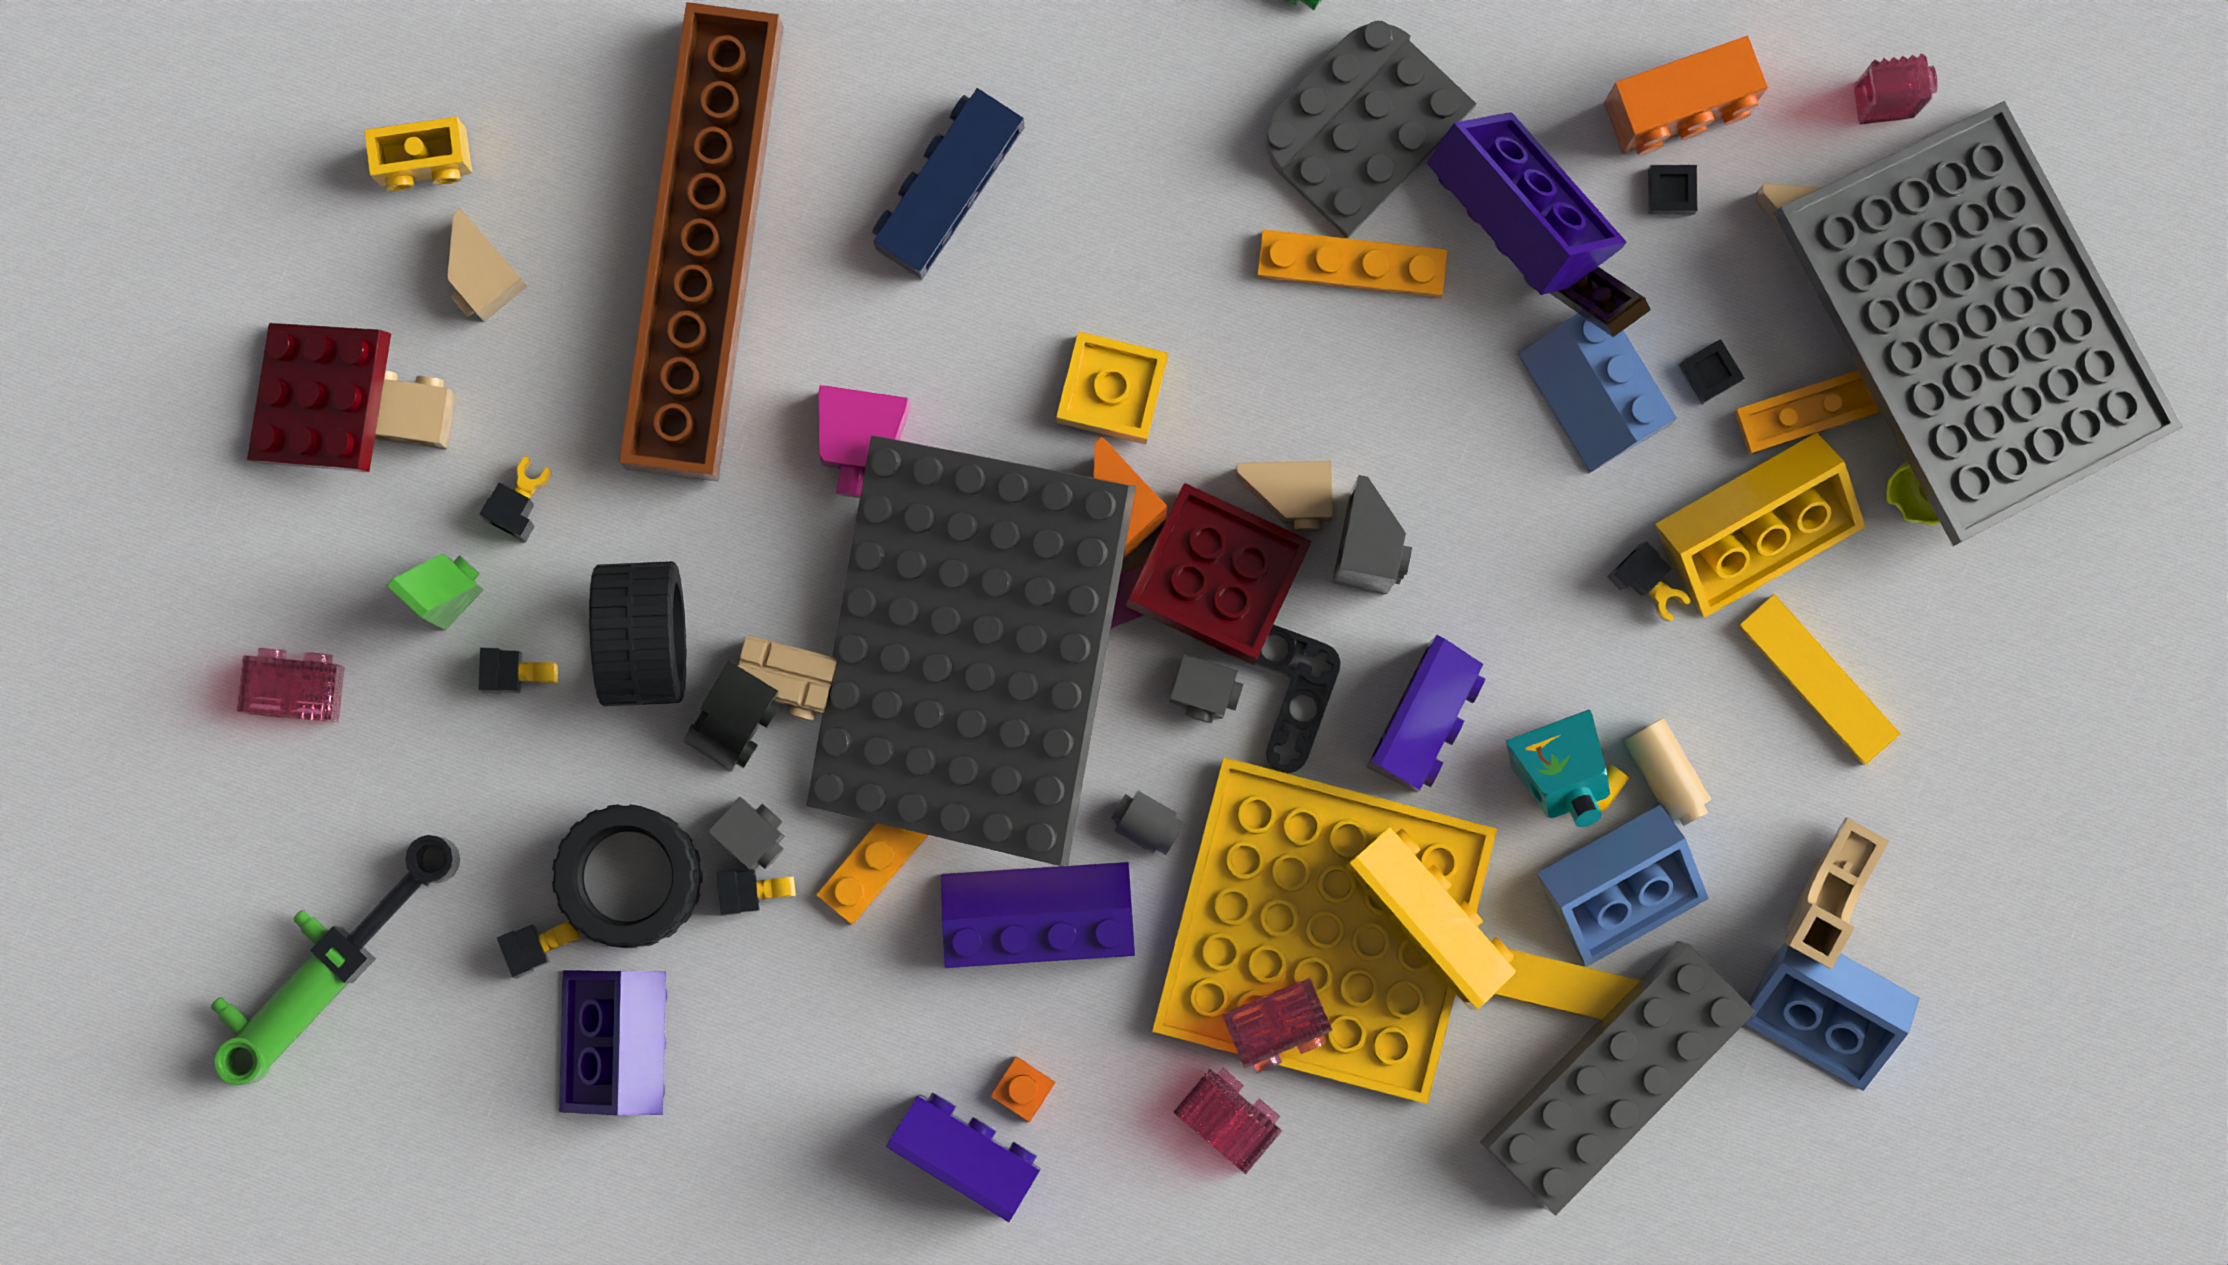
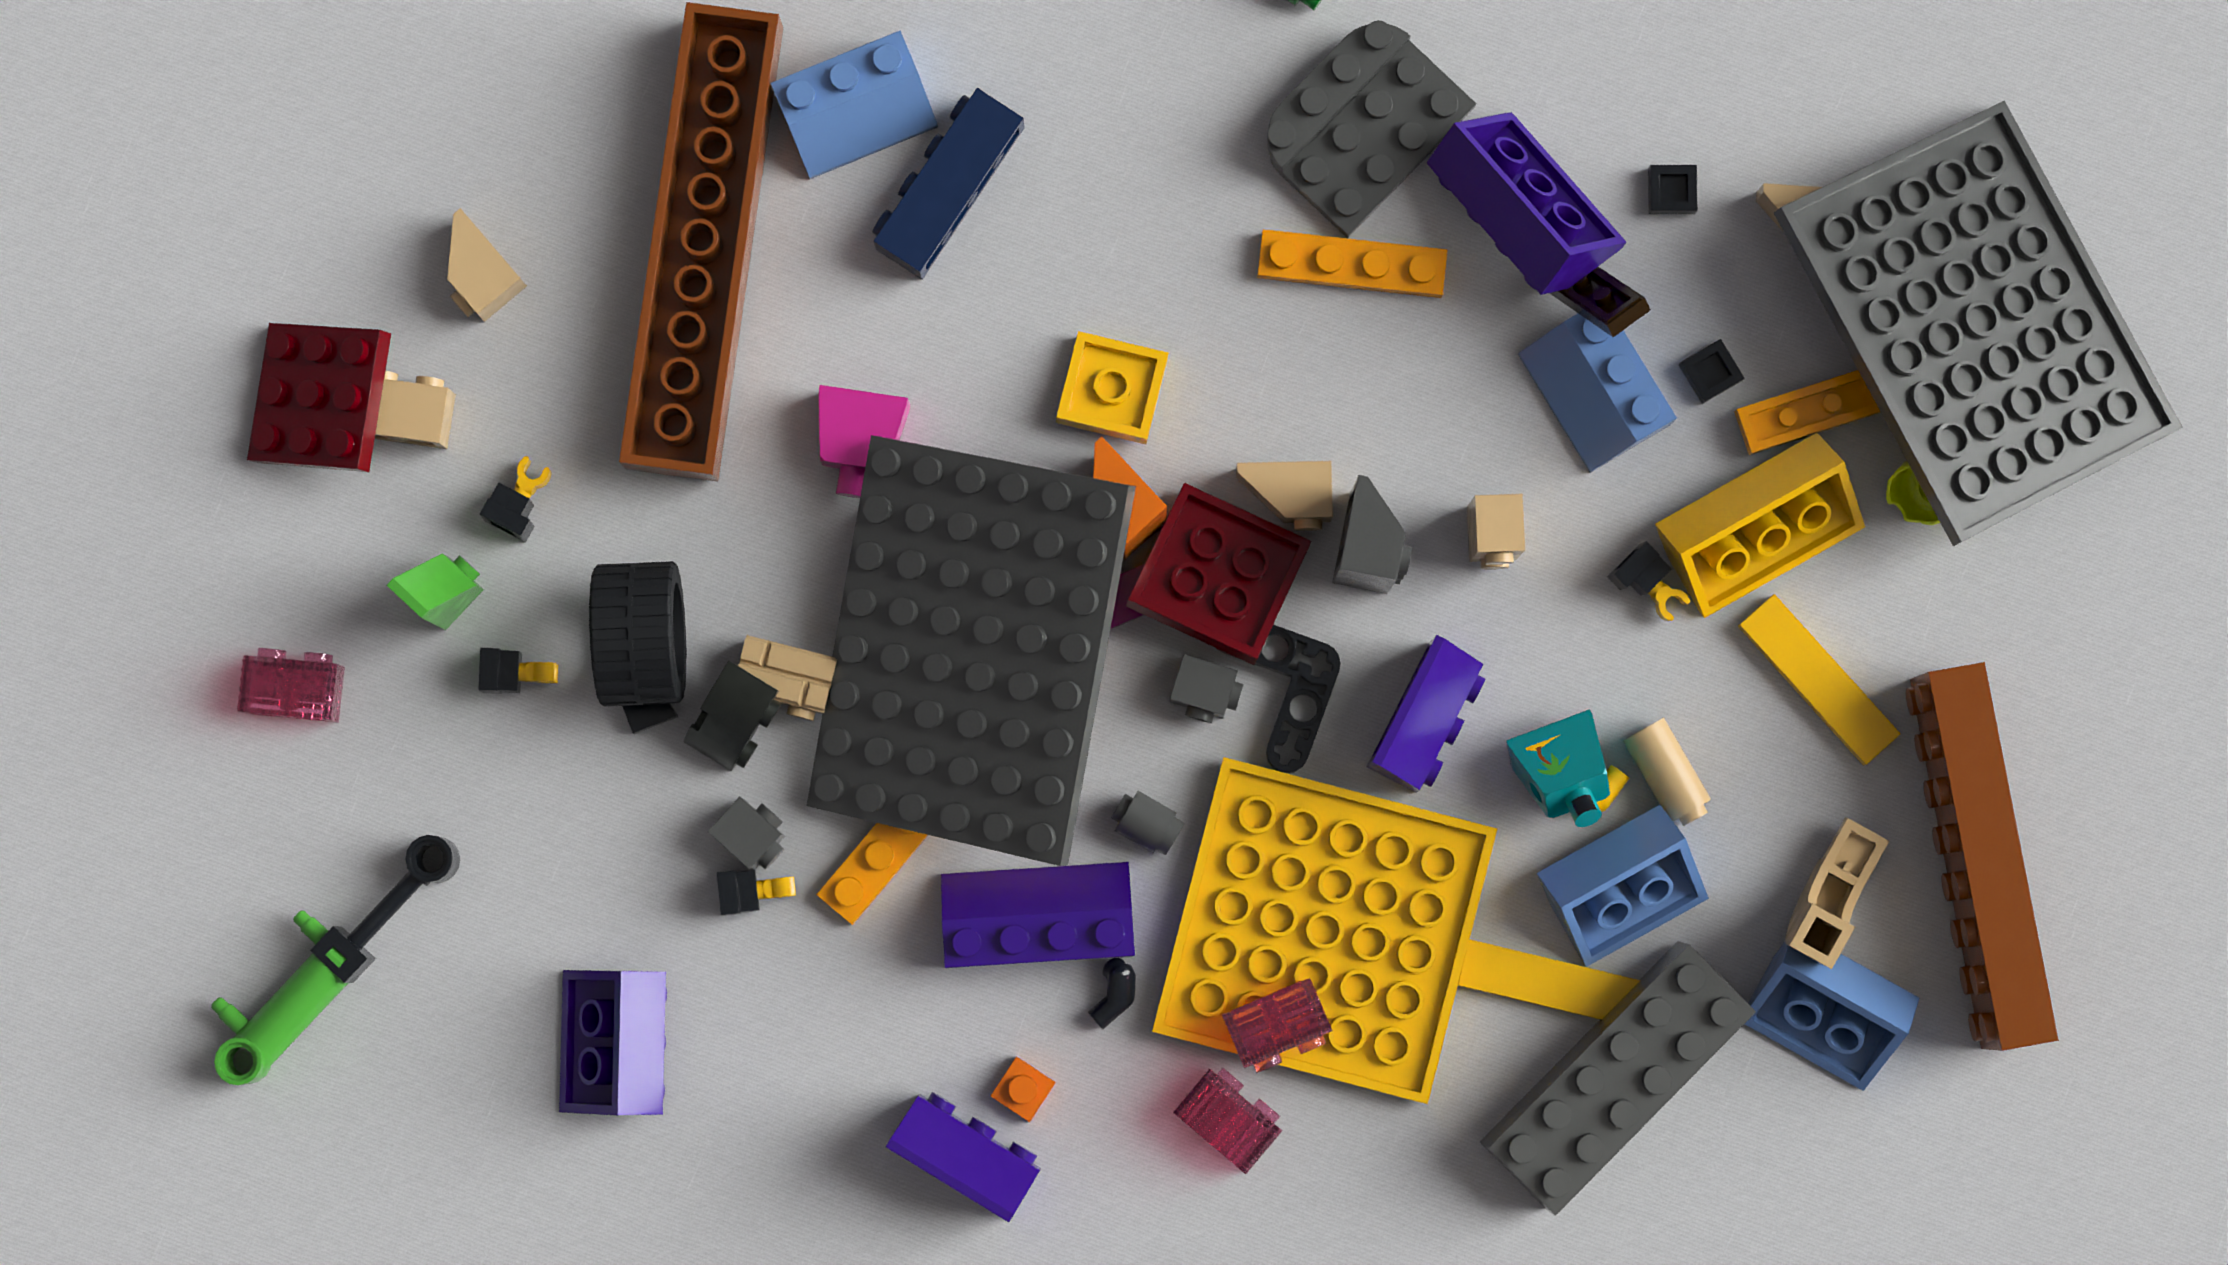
(418, 153): yellow brick -> none
(527, 948): black piece -> none
(570, 867): black tyre -> none
(648, 716): none -> black tile
(855, 104): none -> medium blue slope
(1120, 992): none -> black arm
(1431, 918): yellow slope -> none
(1495, 530): none -> tan brick
(1686, 96): orange brick -> none
(1894, 89): clear pink brick -> none
(1981, 858): none -> dark orange brick

